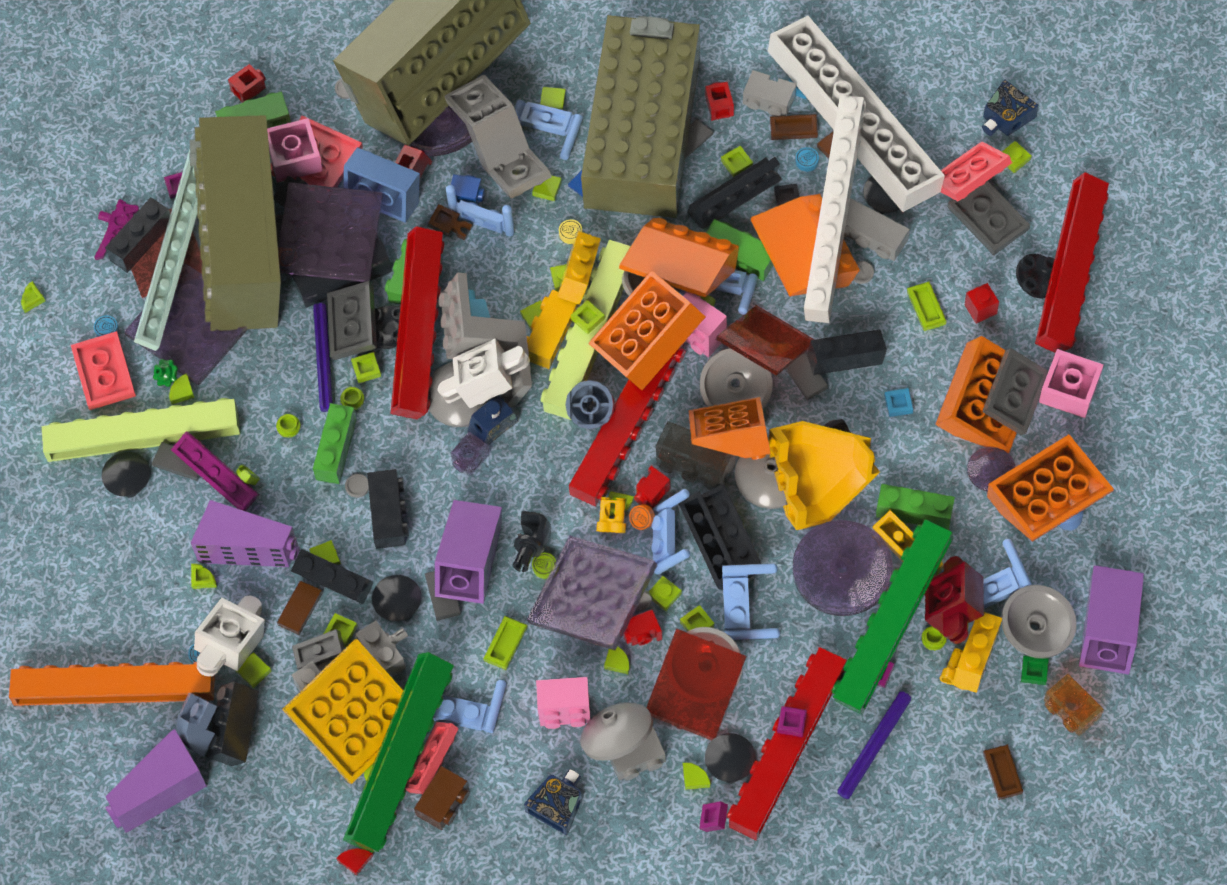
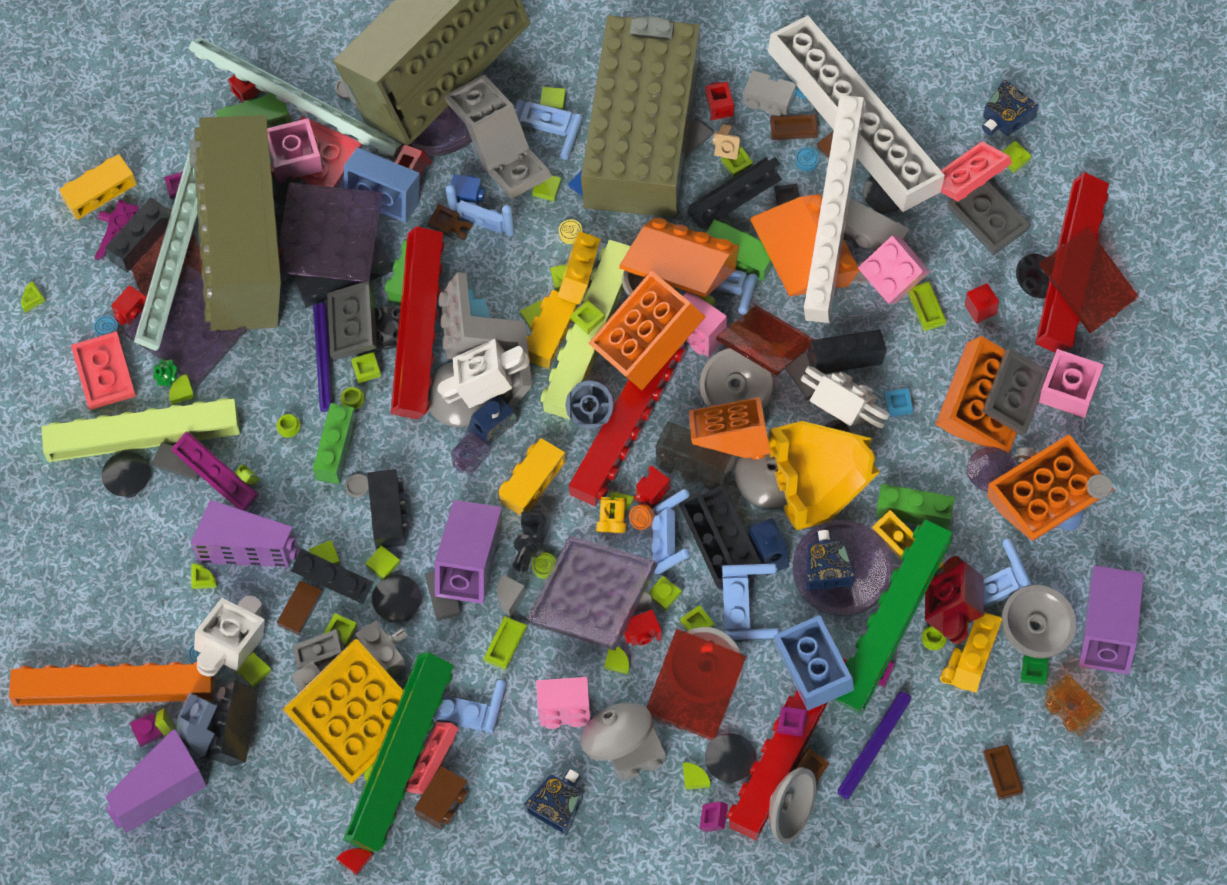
(97, 186): none -> yellow brick
(128, 305): none -> red brick
(145, 729): none -> magenta plate
(164, 722): none -> lime tile
(287, 93): none -> light aqua plate
(382, 563): none -> lime tile
(509, 595): none -> light grey brick
(532, 476): none -> yellow brick
(726, 144): none -> tan bracket
(769, 542): none -> dark blue torso
(792, 804): none -> light grey dish
(813, 662): none -> medium blue brick
(813, 762): none -> reddish brown plate
(828, 564): none -> torso
(844, 398): none -> white brick
(894, 269): none -> bright pink brick
(1023, 454): none -> light grey plate
(1088, 280): none -> clear red piece
(1099, 486): none -> light grey piece

